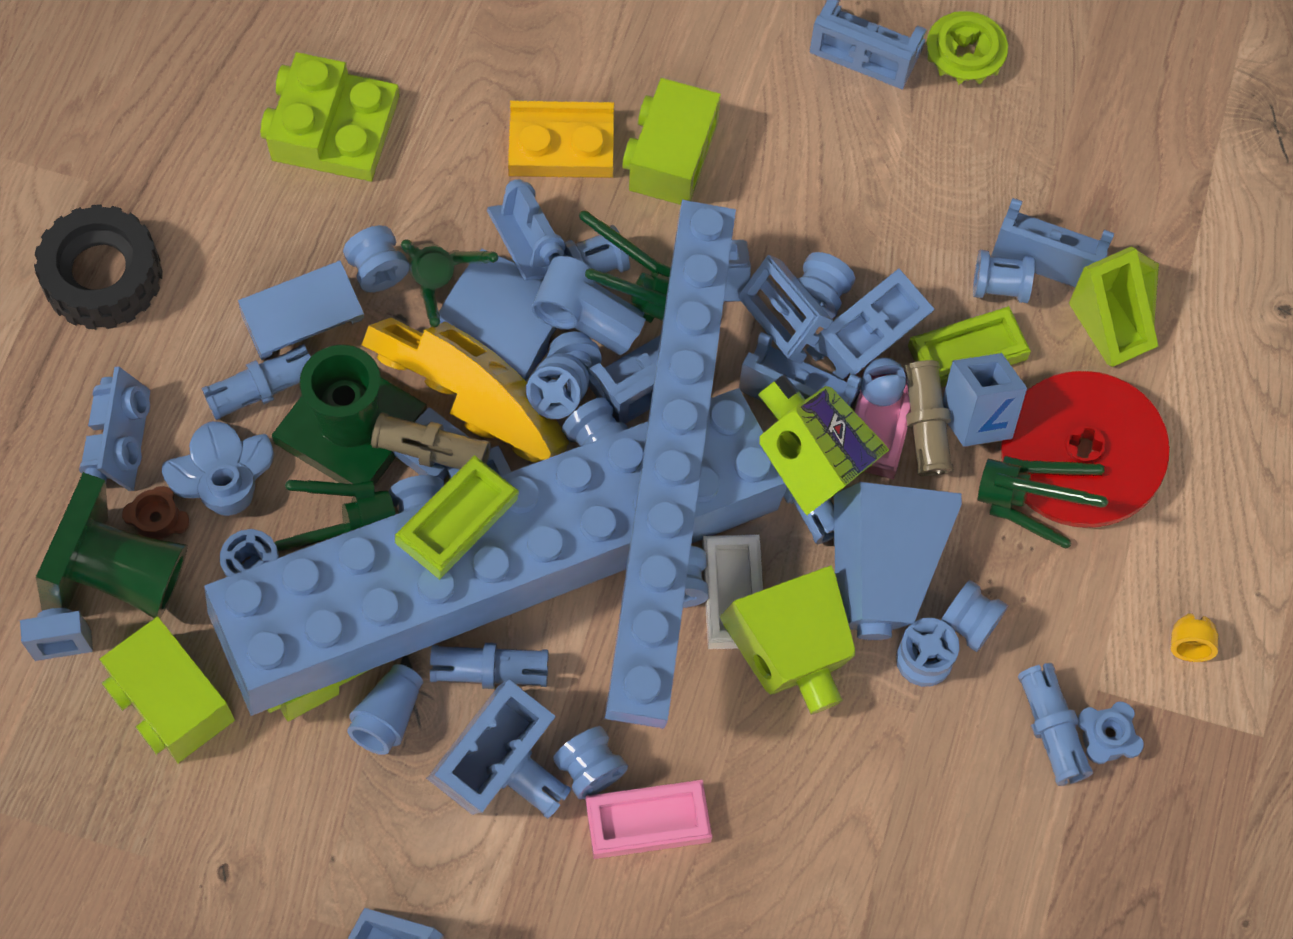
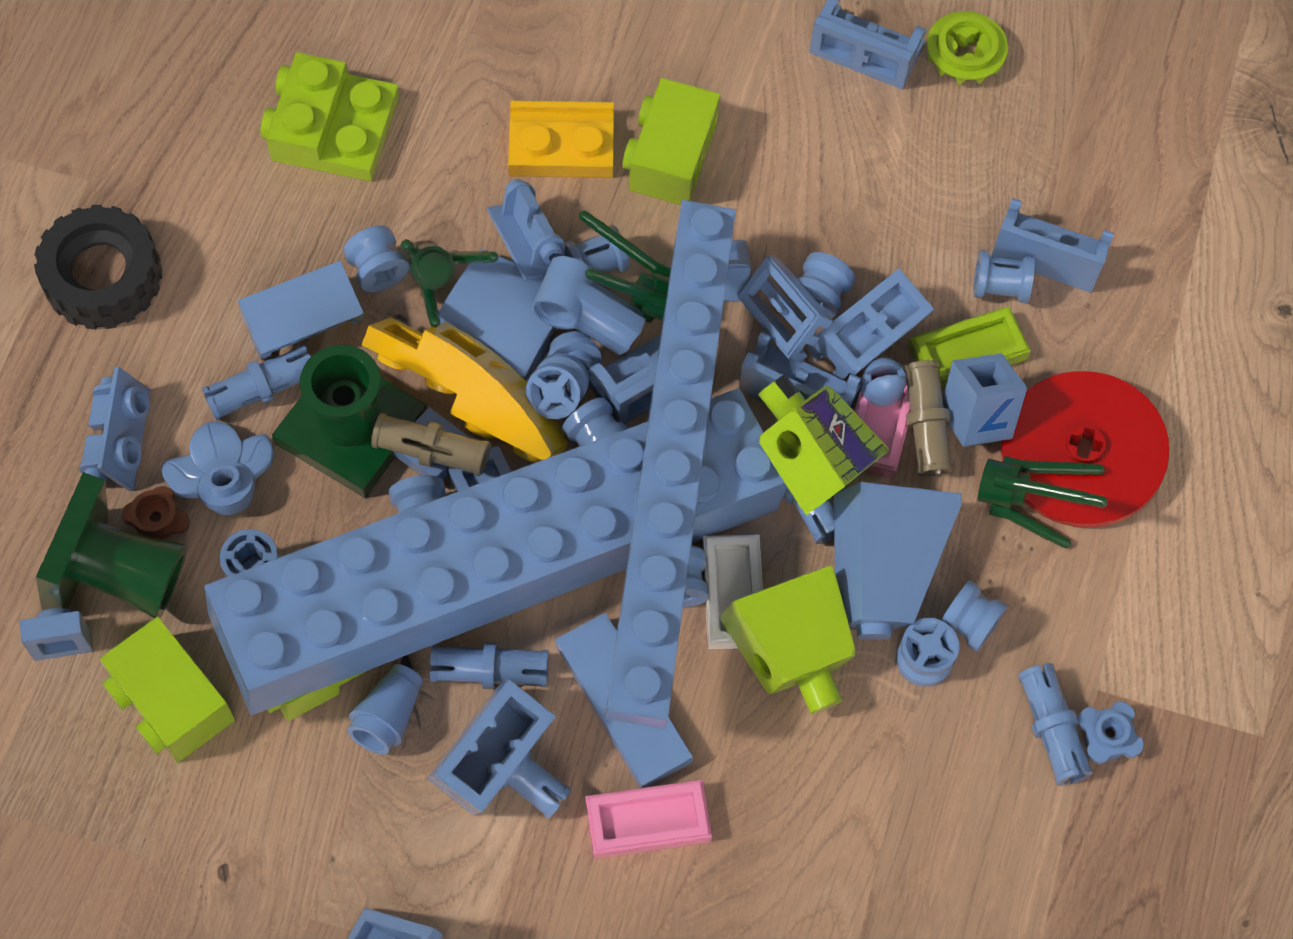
(364, 509): dark green plant -> none
(456, 517): lime tile -> none
(590, 762): medium blue wheel -> none
(646, 750): none -> medium blue tile
(1118, 304): lime slope -> none
(1194, 639): yellow hinge -> none

